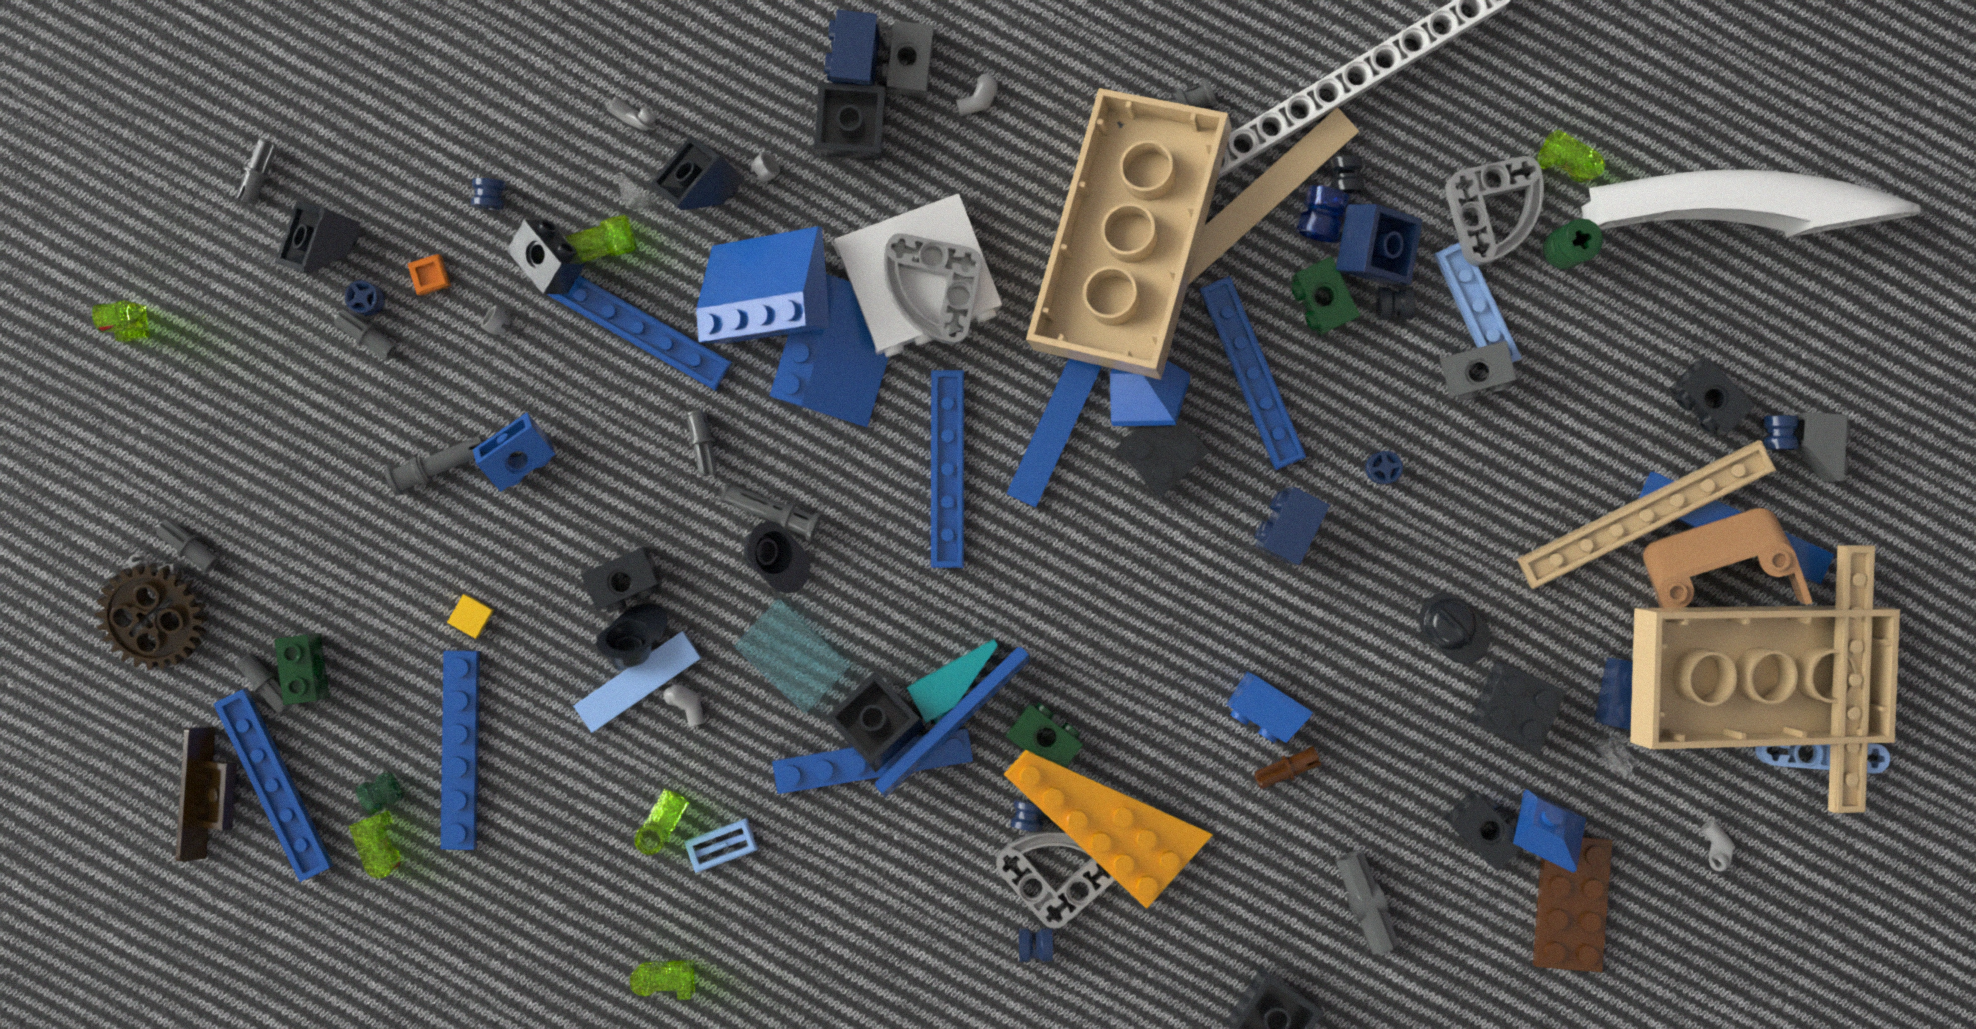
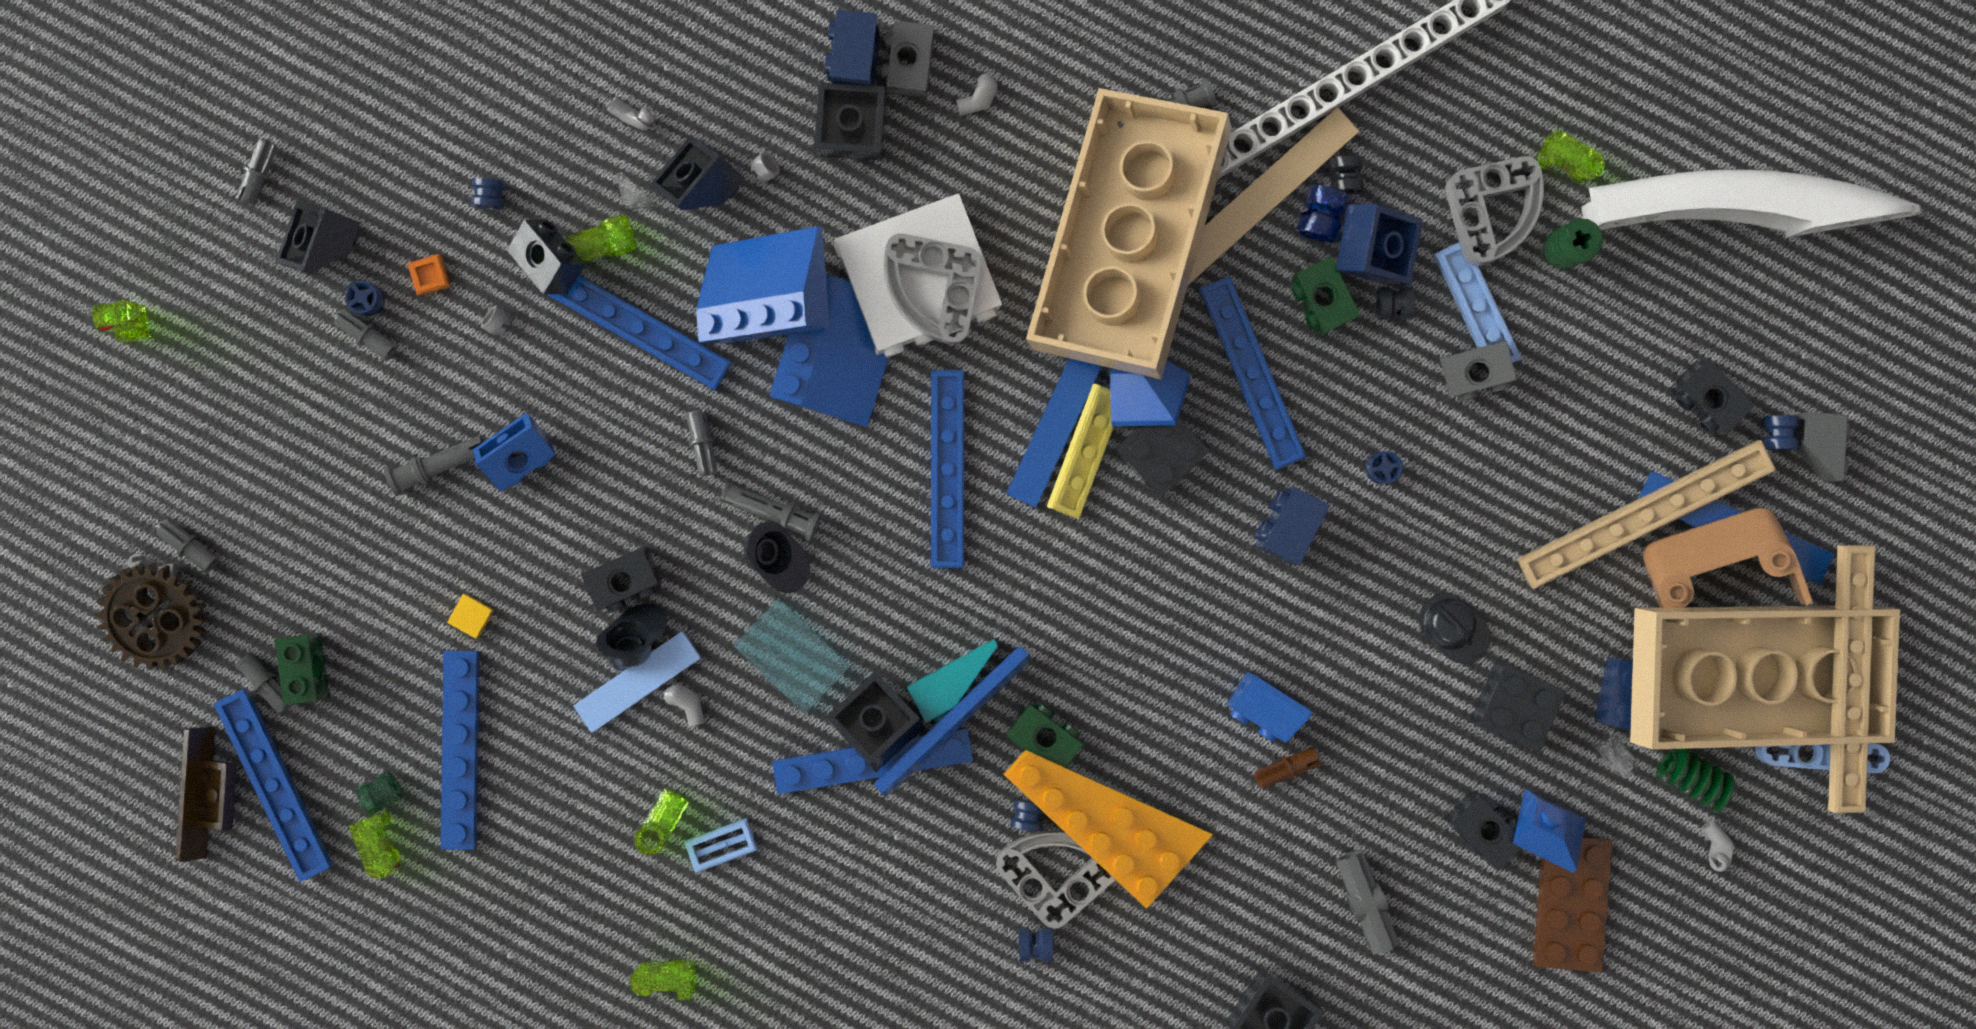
(1083, 454): none -> light yellow tile
(1698, 776): none -> dark green piece

